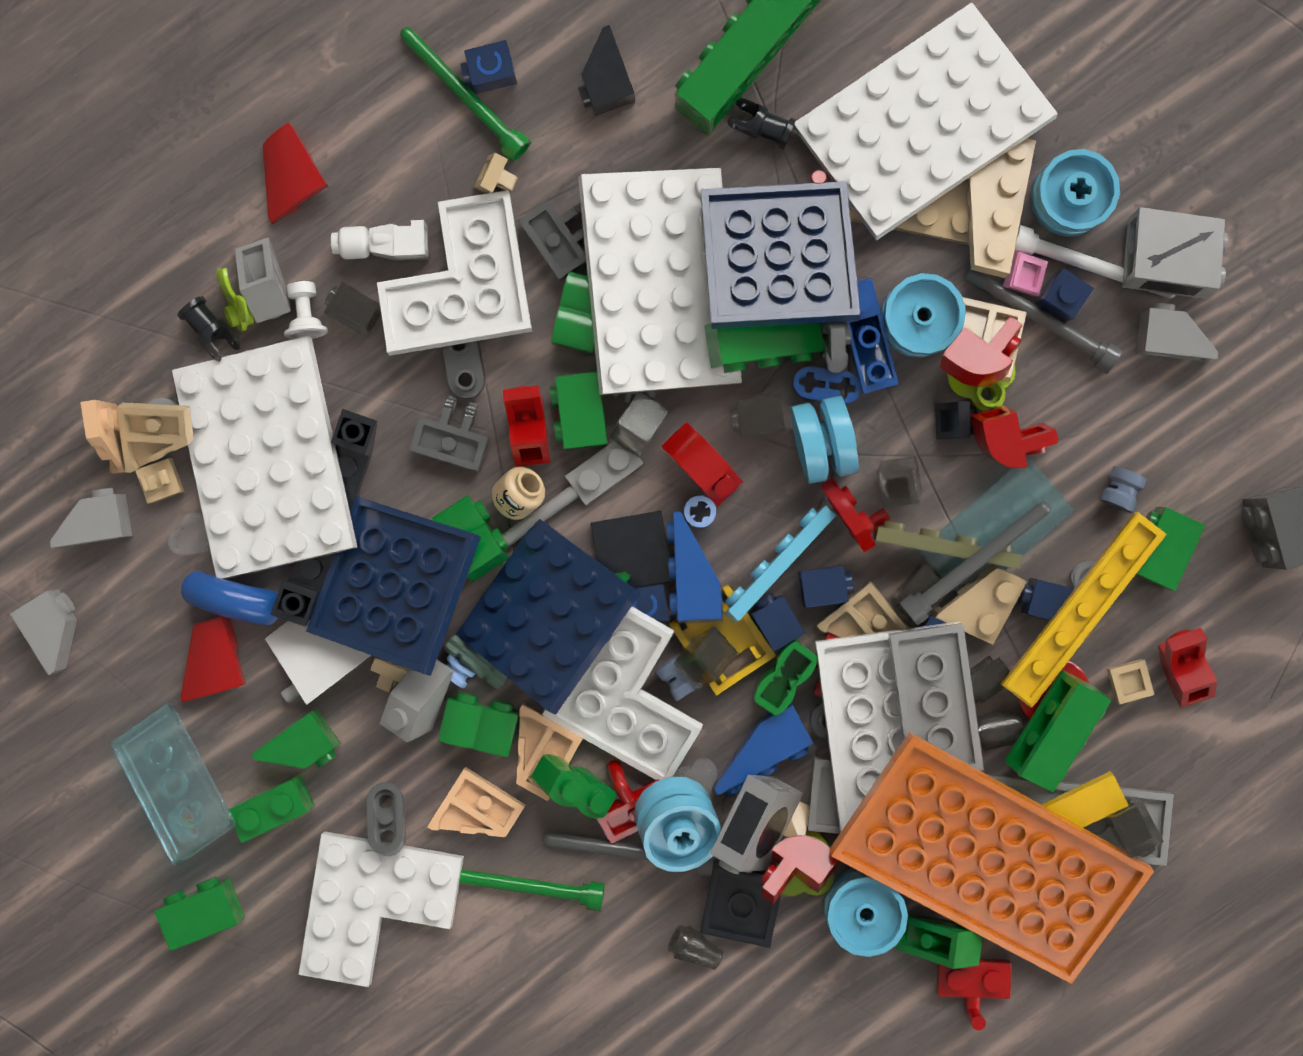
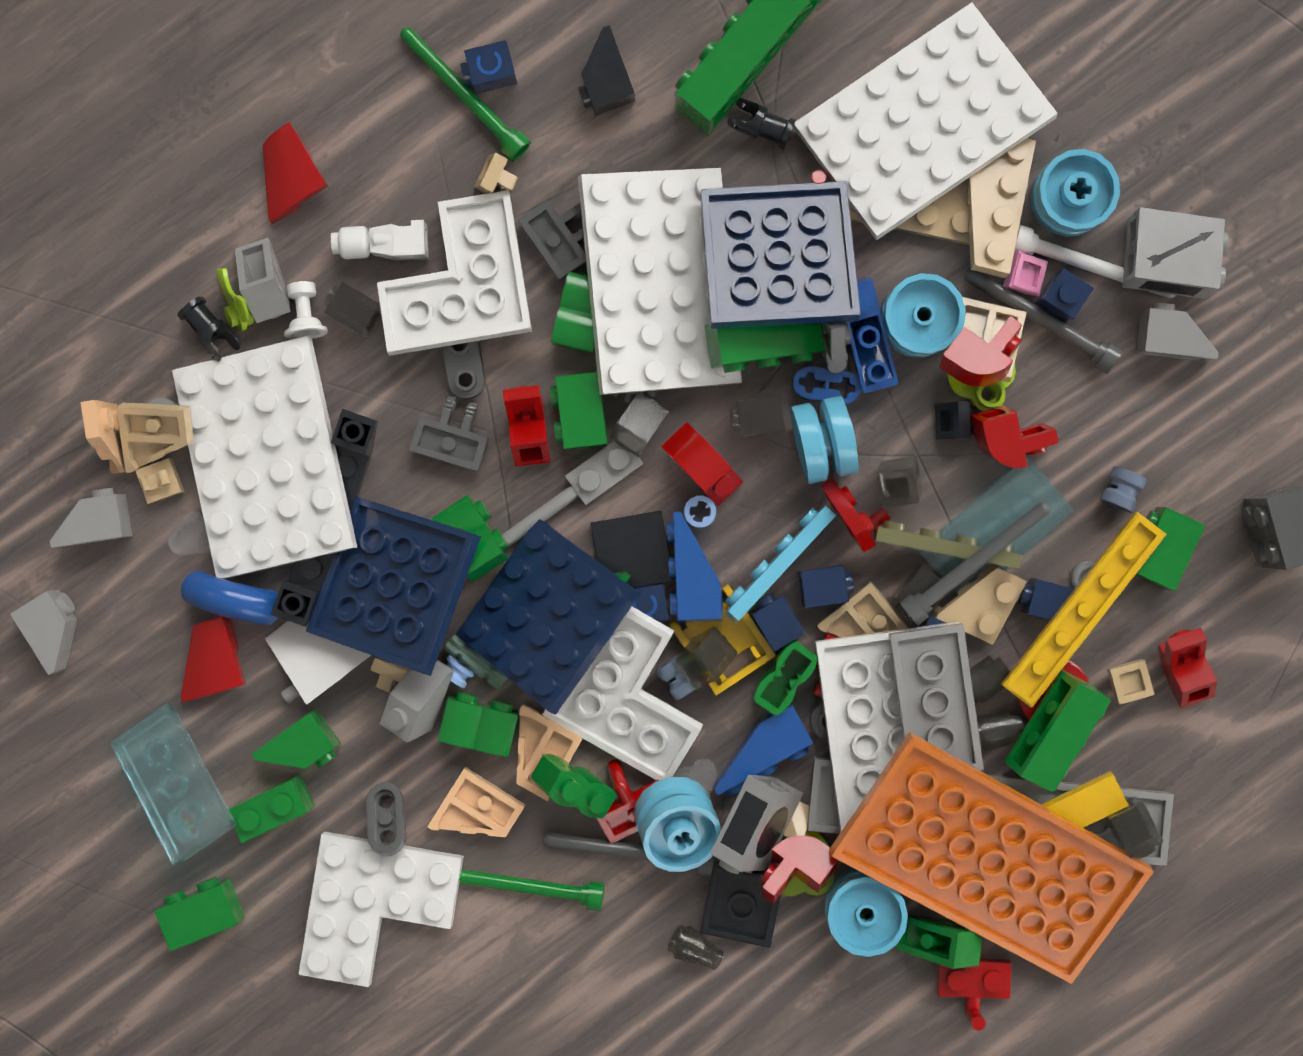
(518, 493): tan head -> none

